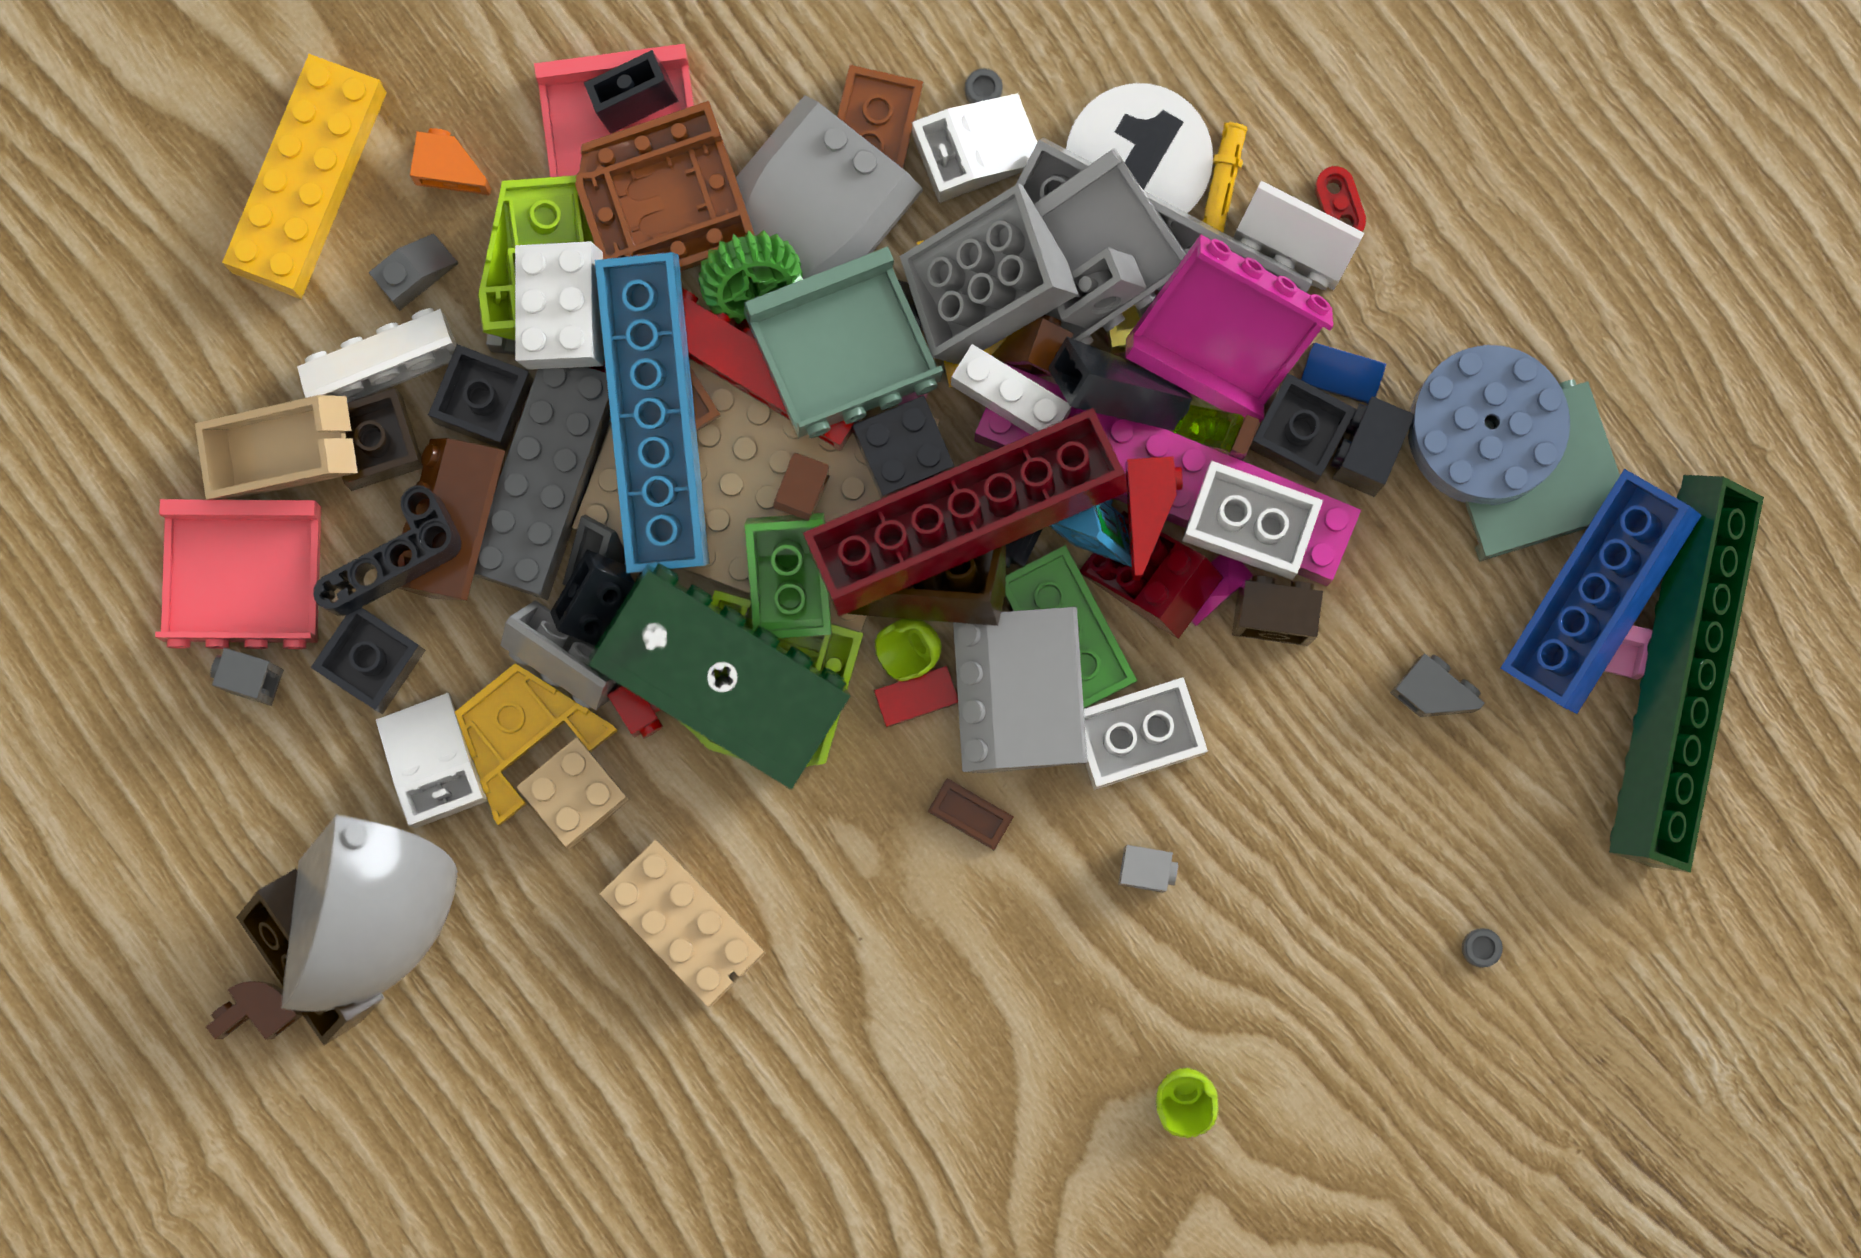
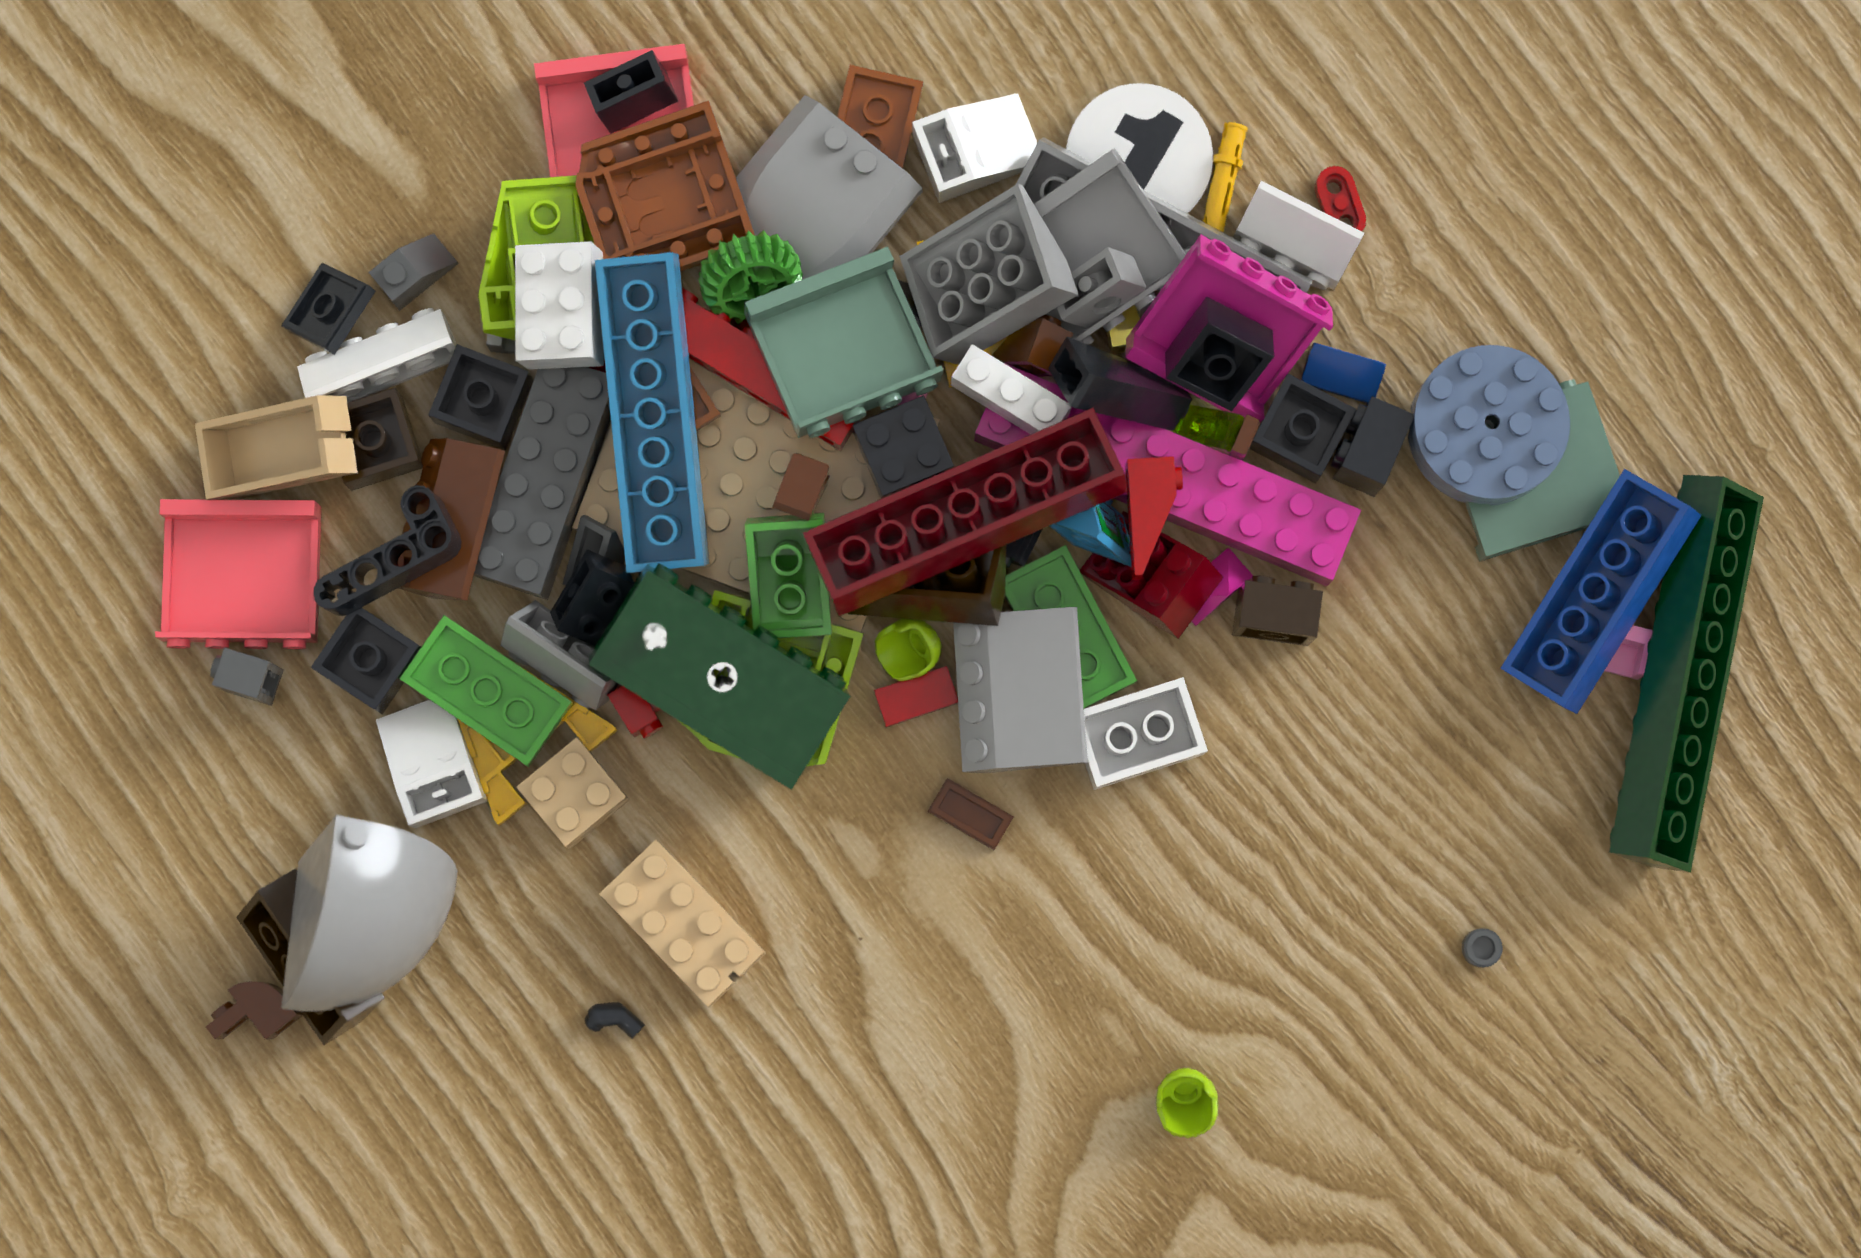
(304, 176): yellow brick -> none
(328, 308): none -> black tile
(444, 164): orange slope -> none
(486, 690): none -> bright green plate
(613, 1014): none -> black arm
(983, 85): dark grey tile -> none
(1147, 869): light grey brick -> none
(1219, 354): none -> black brick
(1252, 520): white brick -> none
(1434, 692): dark grey slope -> none

